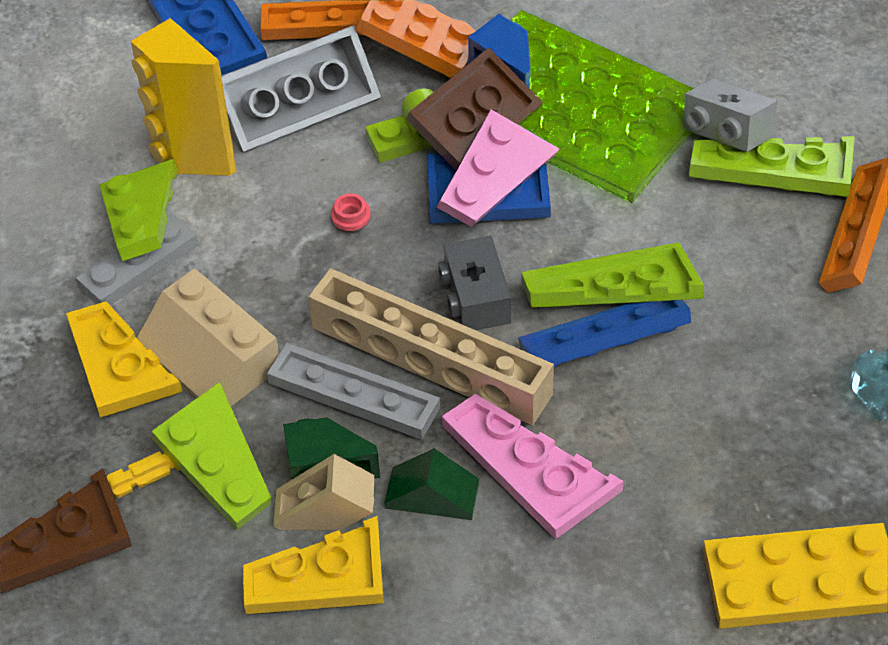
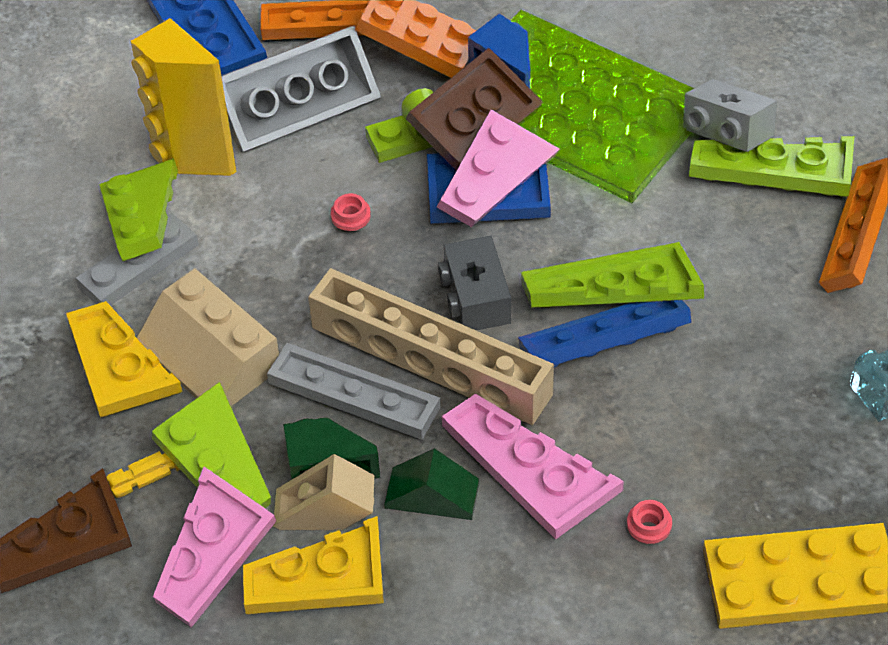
(214, 542): none -> bright pink wing
(652, 512): none -> coral plate

